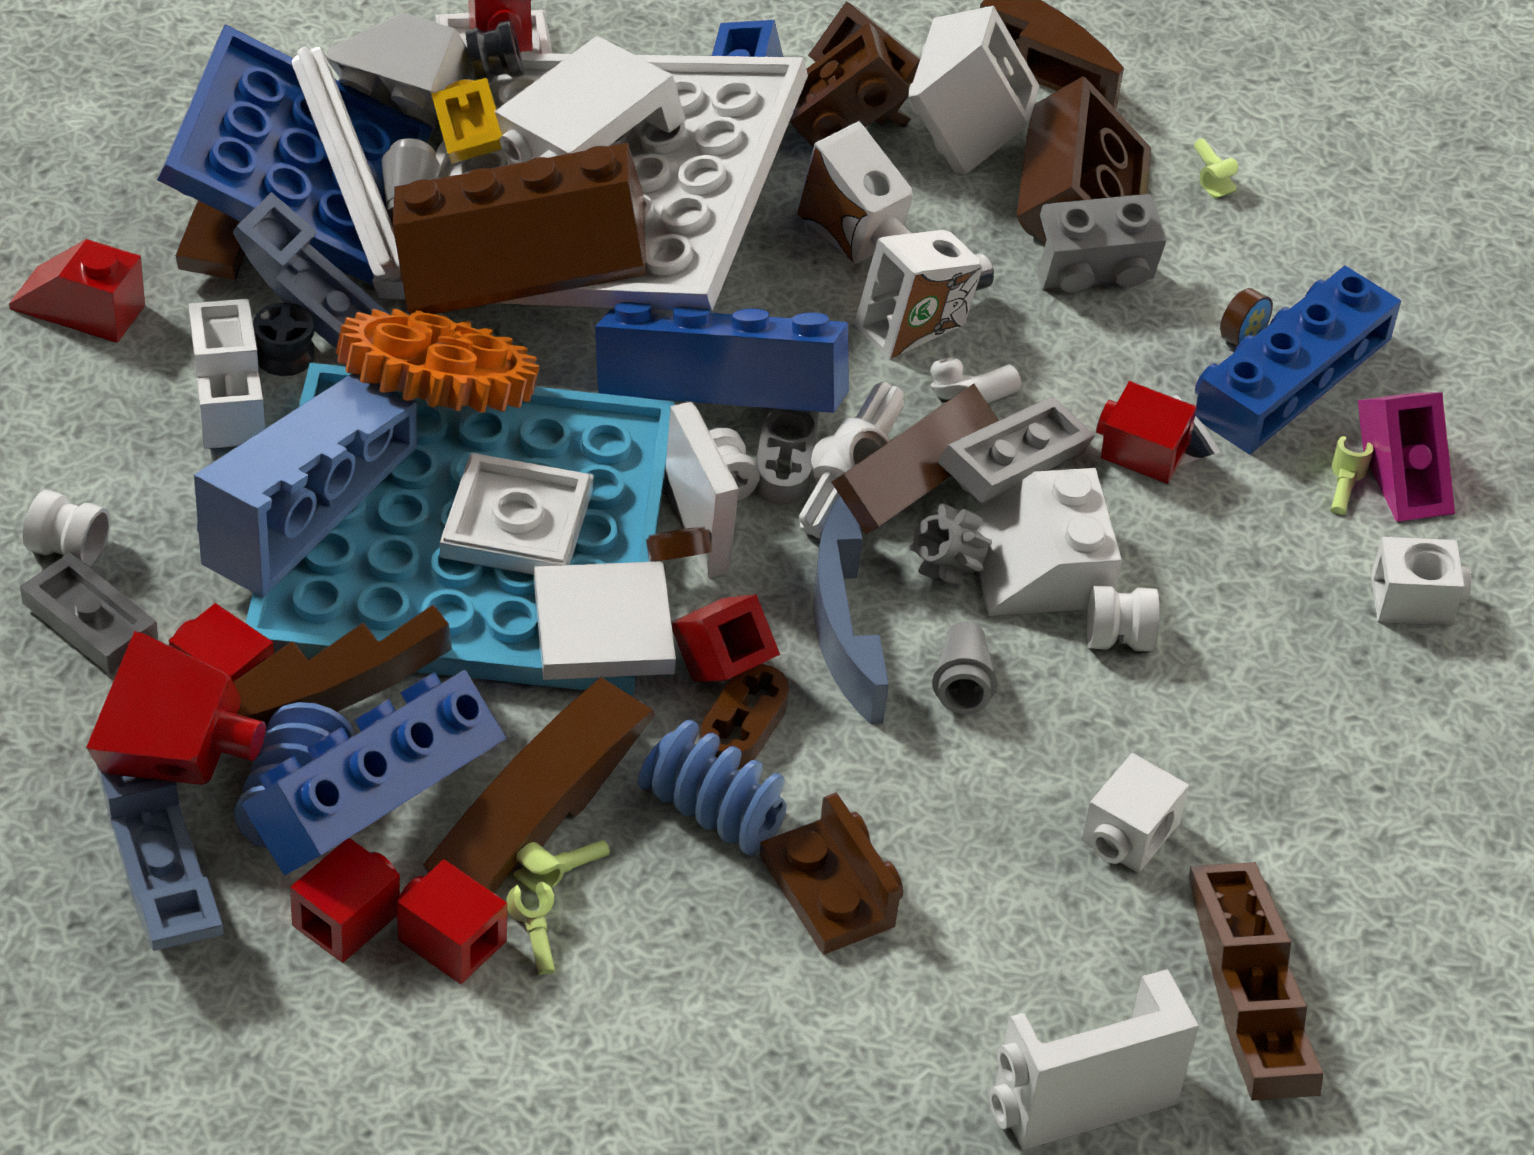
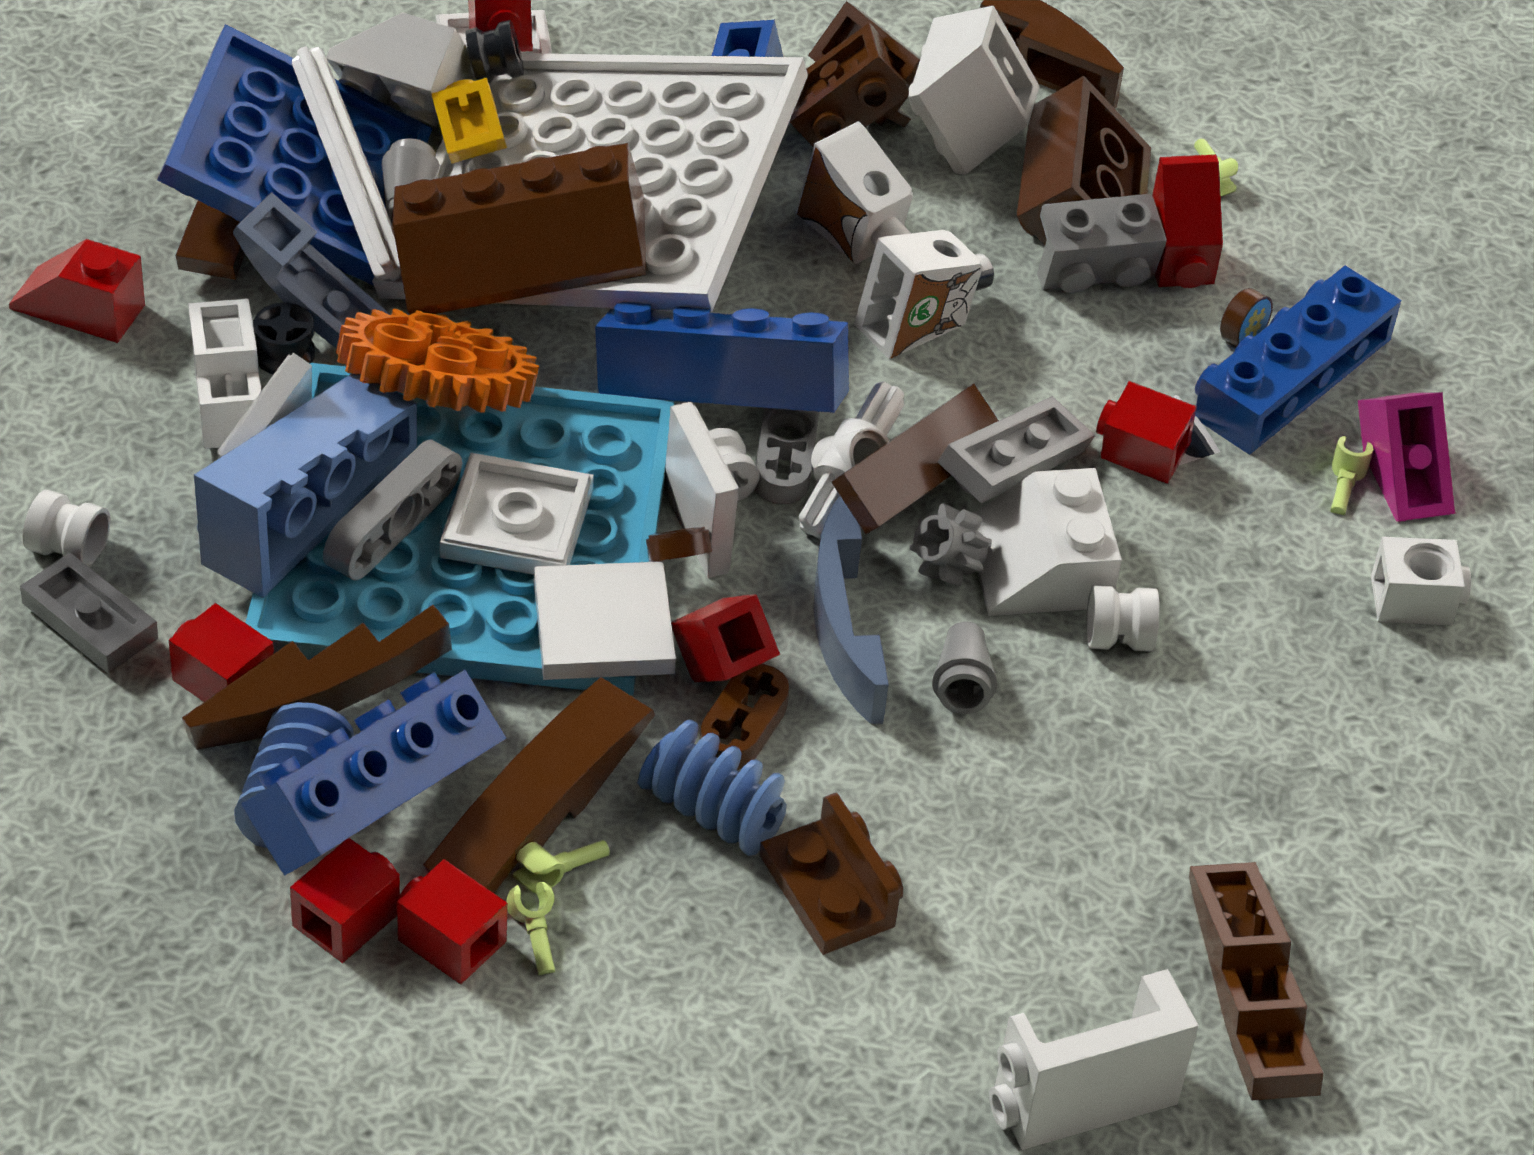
(160, 861): sand blue slope -> none
(170, 717): red torso -> none
(283, 393): none -> white tile
(392, 509): none -> light grey beam
(587, 103): white panel -> none
(992, 385): white arm -> none
(1134, 813): white brick -> none
(1191, 218): none -> red slope

